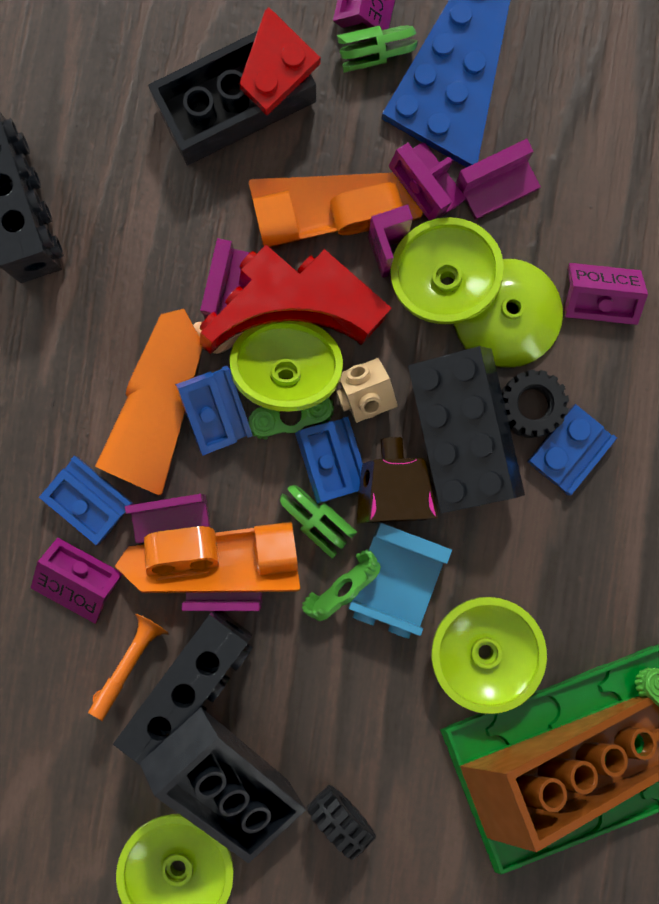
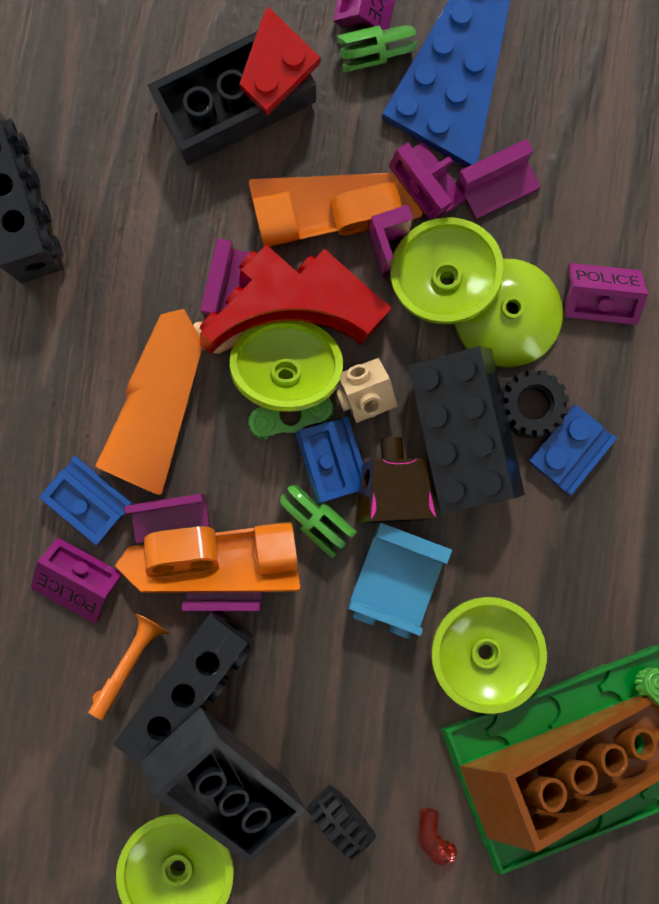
(214, 410): blue plate -> none
(328, 603): bright green piece -> none
(431, 842): none -> clear red arm

